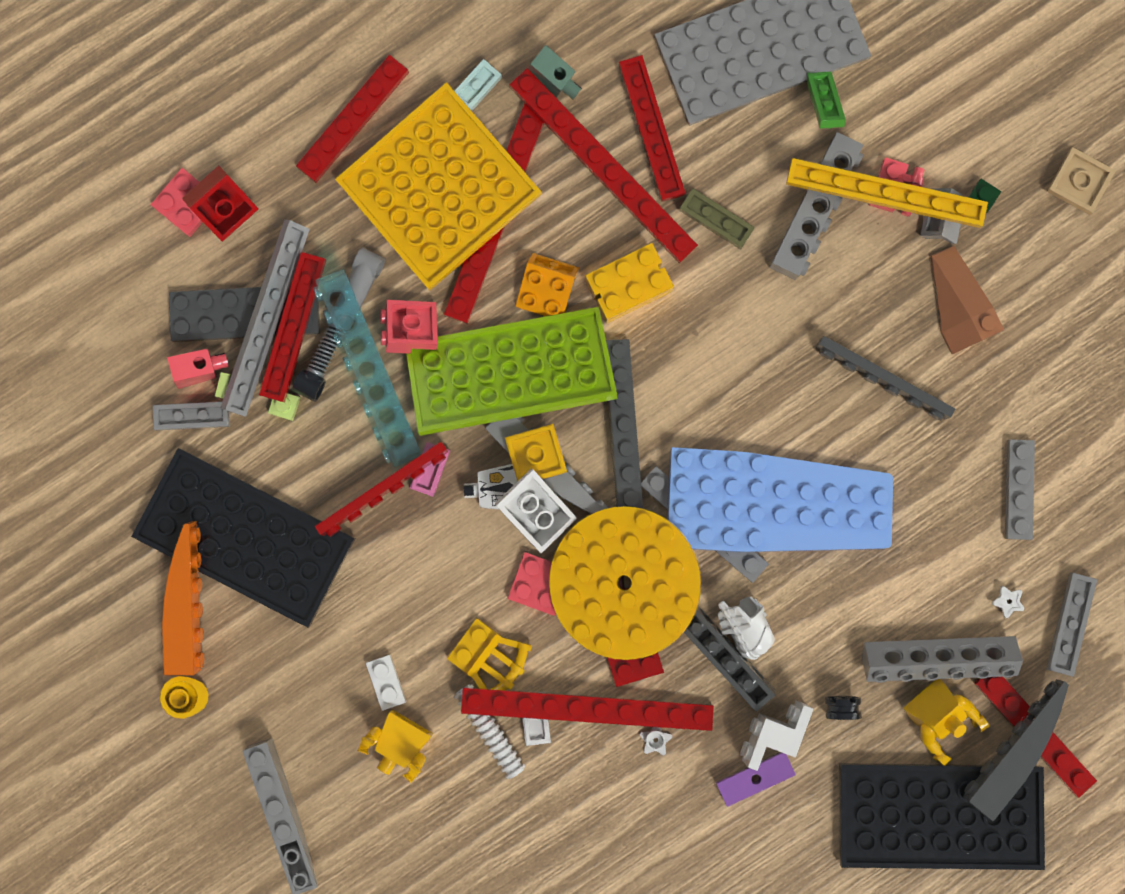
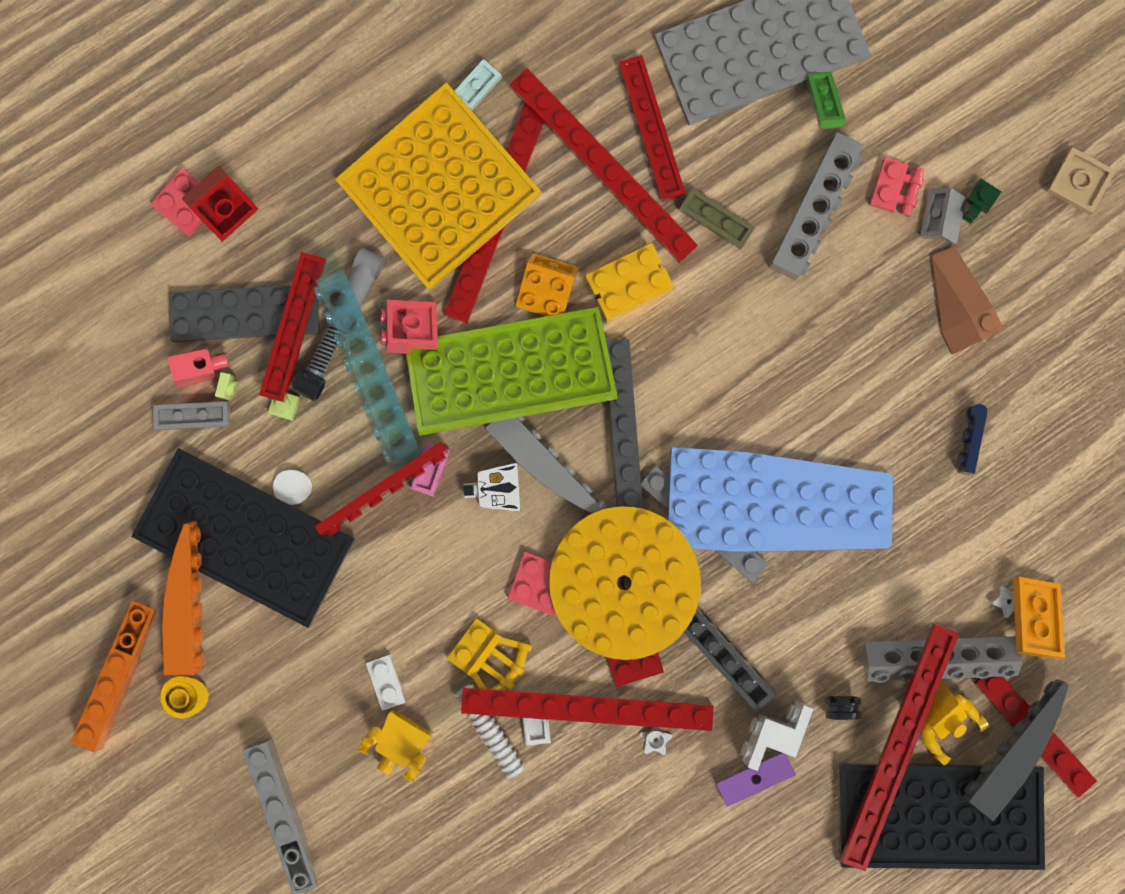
(114, 678): none -> orange slope
(265, 318): light grey plate -> none
(292, 486): none -> white sticker
(352, 118): red plate -> none
(535, 511): white slope -> none
(536, 450): yellow plate -> none
(547, 66): sand green torso -> none
(747, 627): white helmet -> none
(886, 193): yellow plate -> none
(892, 383): dark grey plate -> none
(899, 747): none -> red plate
(972, 438): none -> dark blue plate
(1019, 489): light grey plate -> none
(1038, 618): none -> light orange plate
(1071, 624): light grey plate -> none

